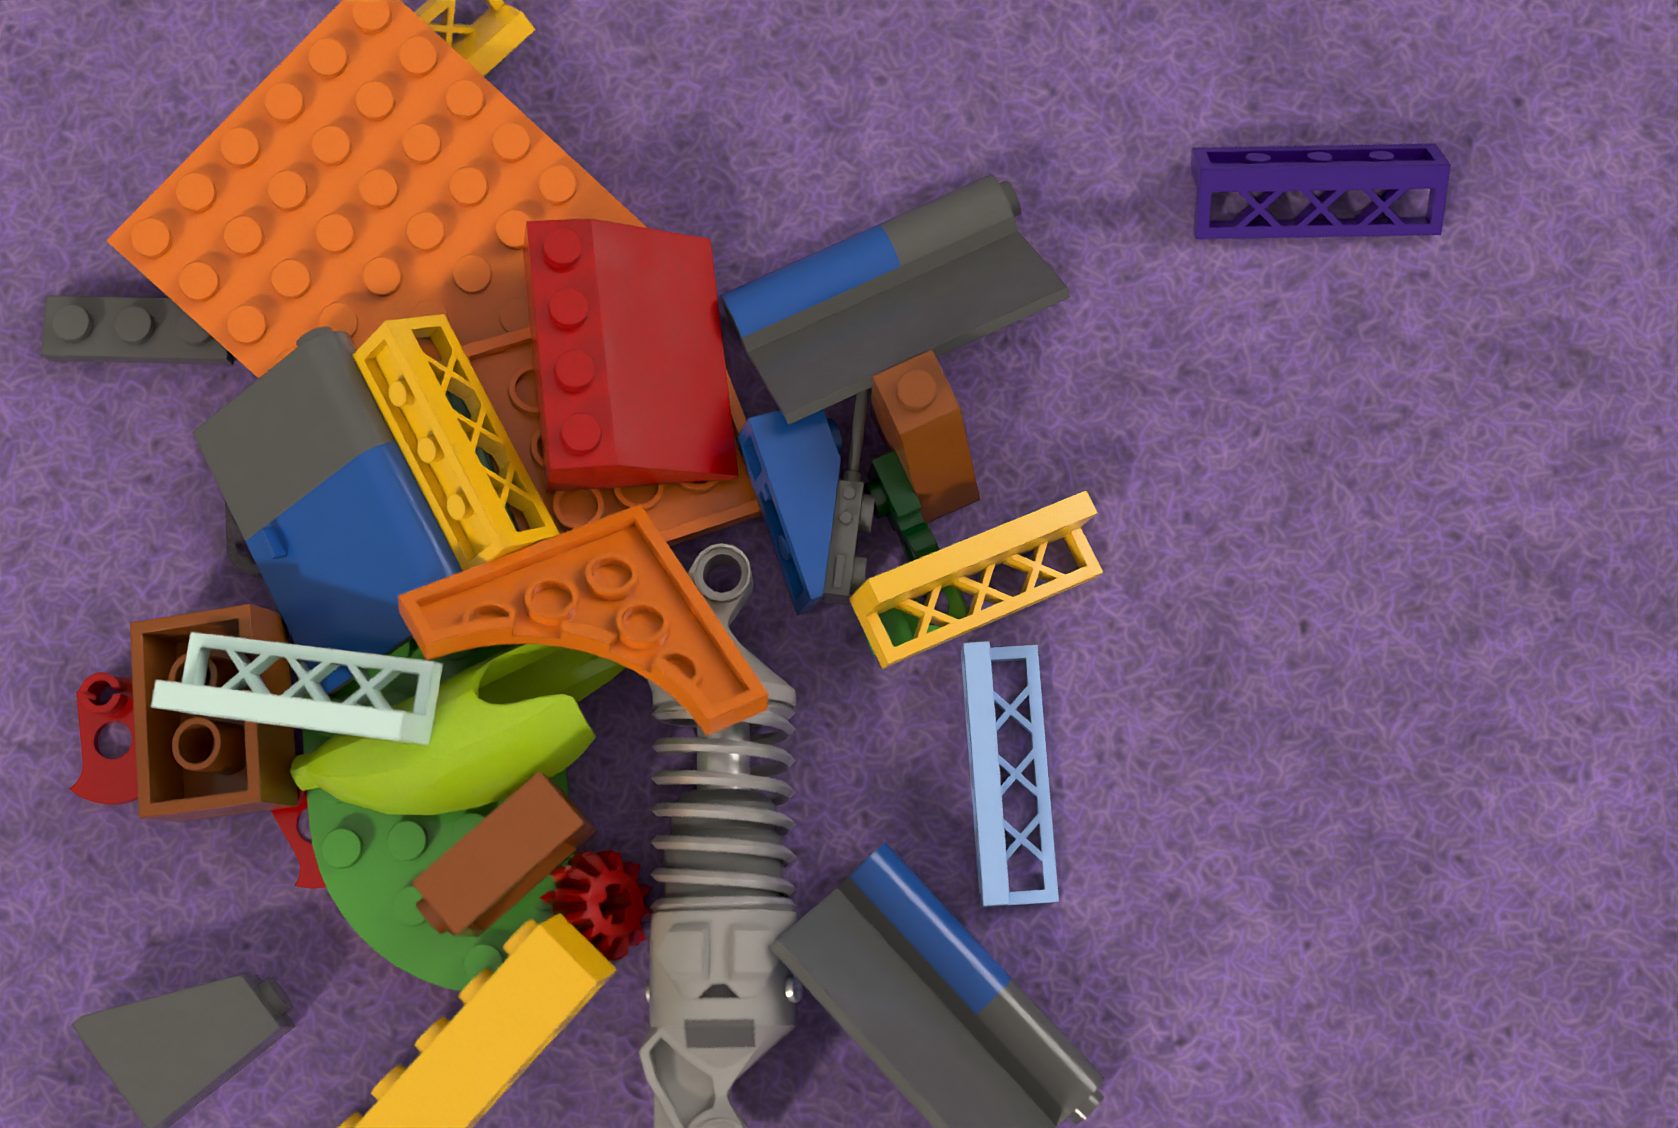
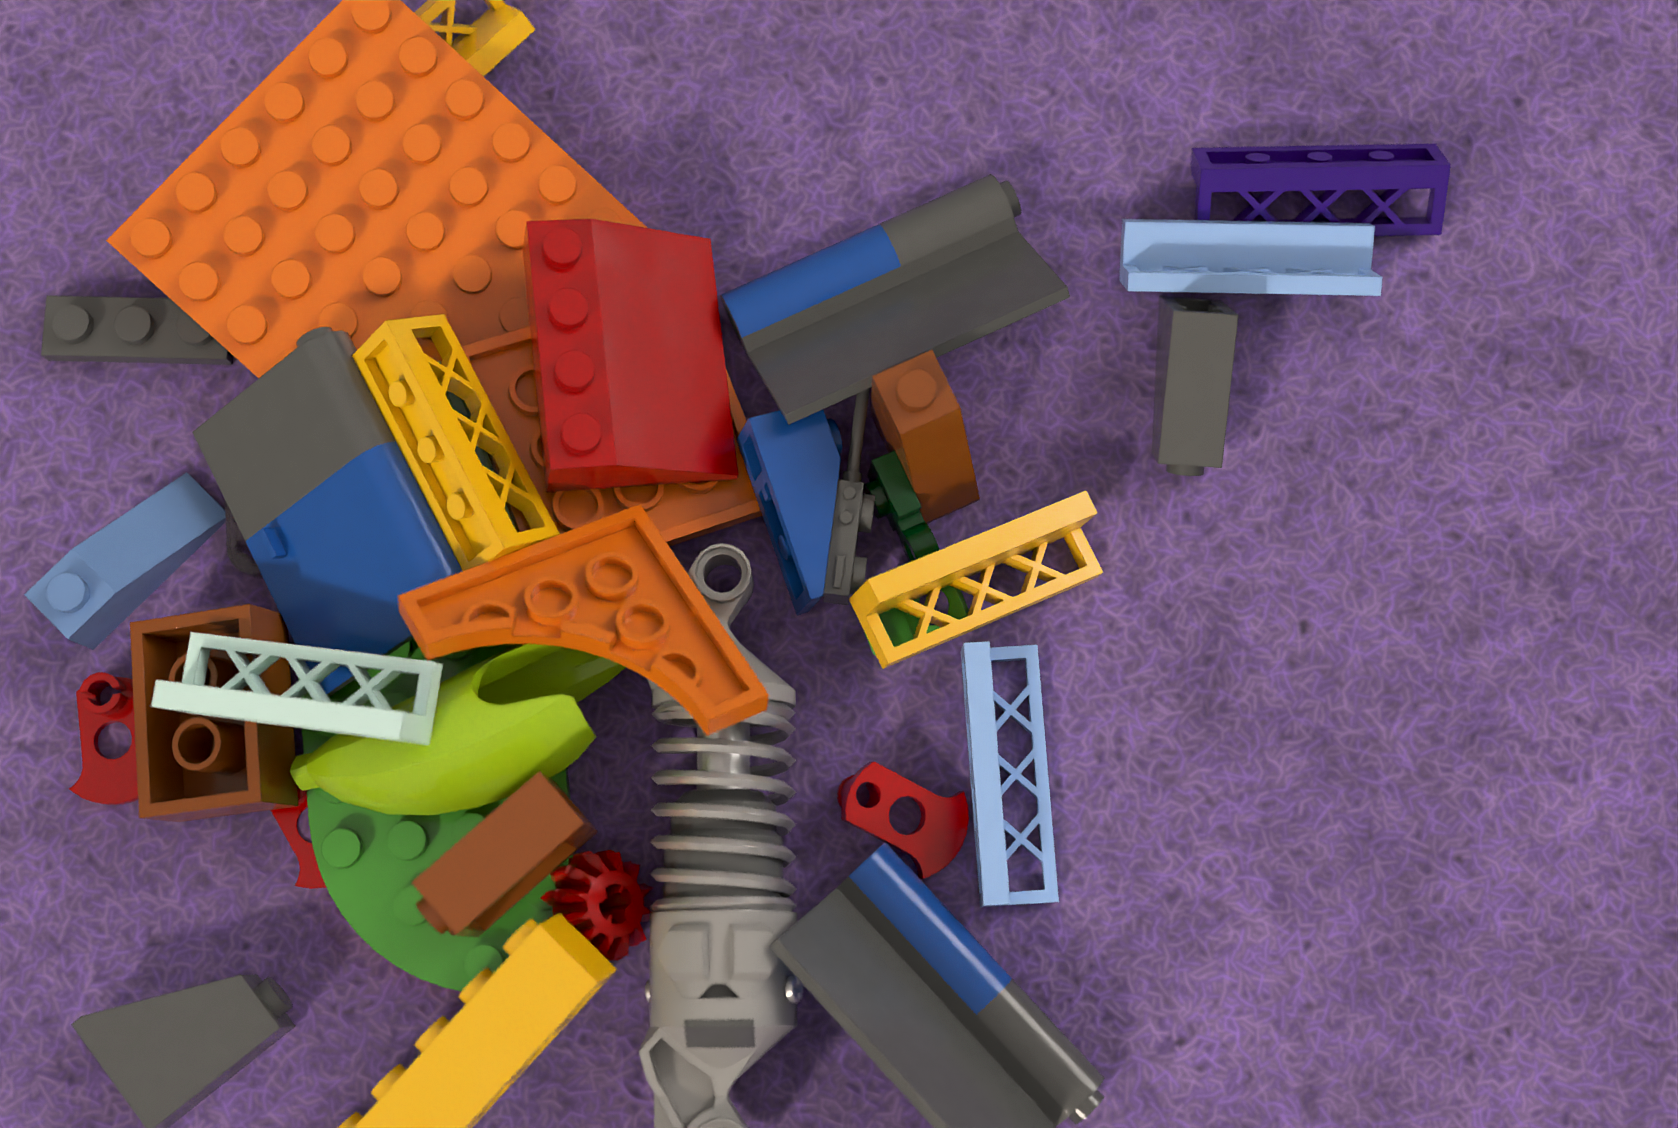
(126, 561): none -> medium blue slope
(941, 823): none -> red piece
(1192, 383): none -> dark grey slope
(1248, 257): none -> light blue fence

